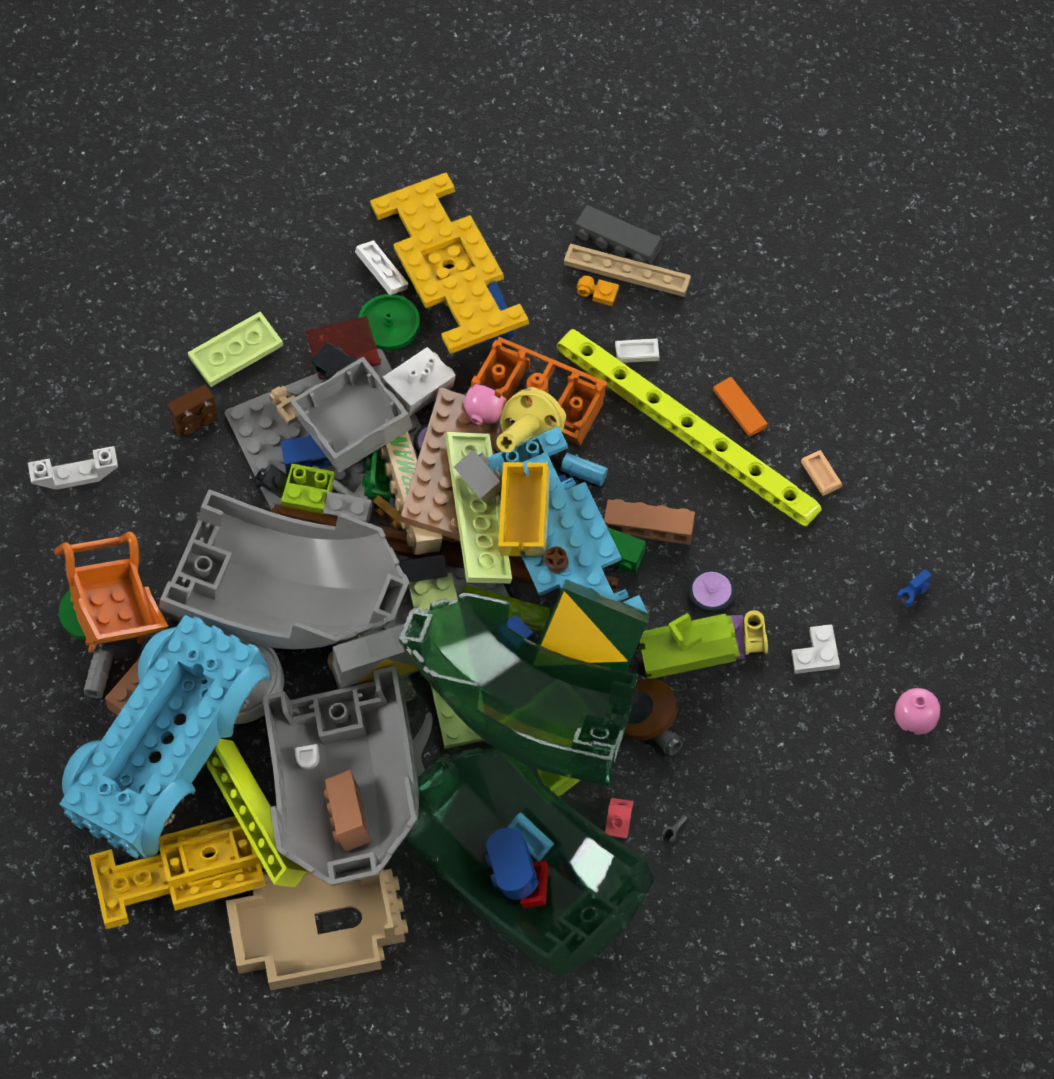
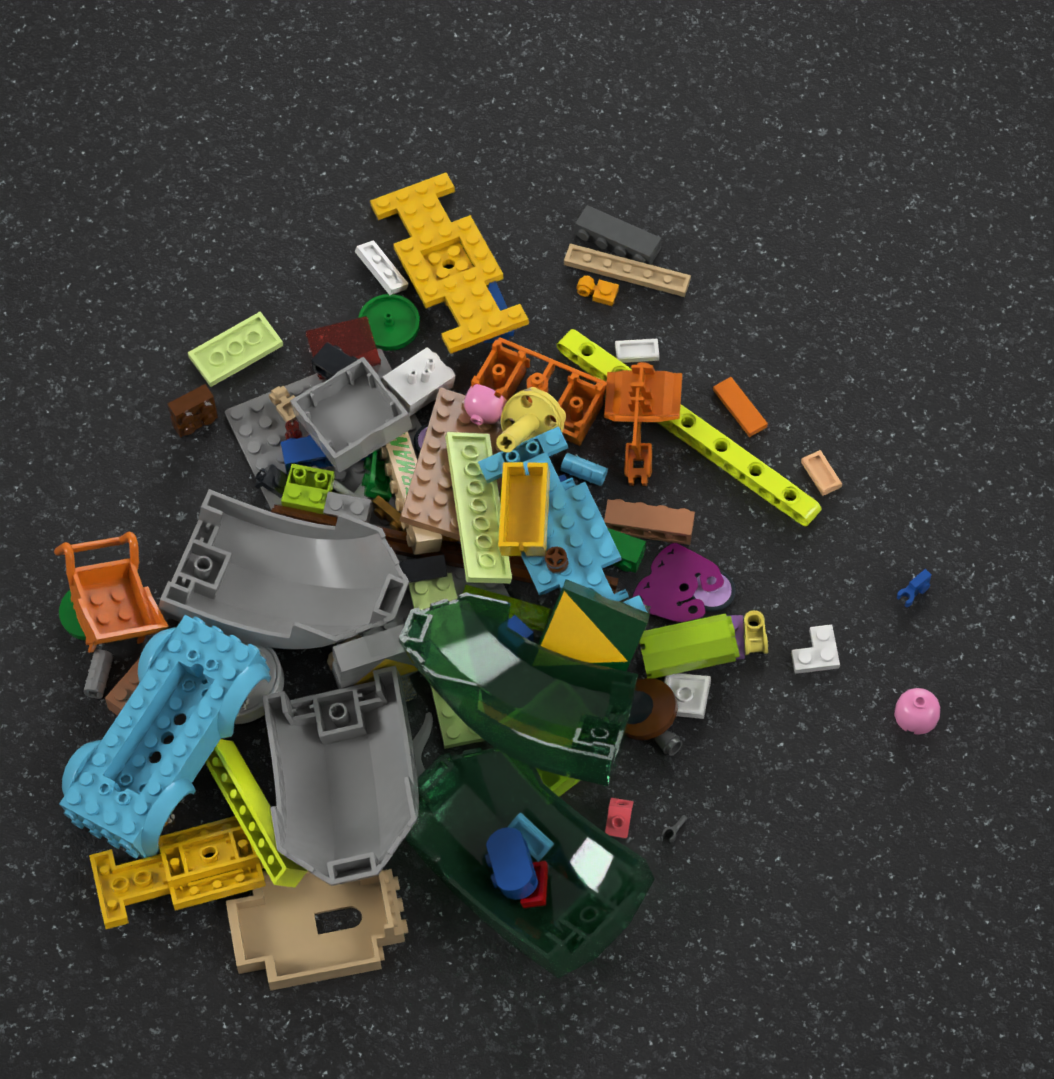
(74, 473): white slope -> none
(292, 431): none -> clear red pin
(307, 756): white tile -> none
(346, 811): nougat brick -> none
(480, 476): light grey brick -> none
(642, 397): none -> orange piece
(666, 580): none -> magenta piece
(684, 632): lime panel -> none
(690, 693): none -> white plate

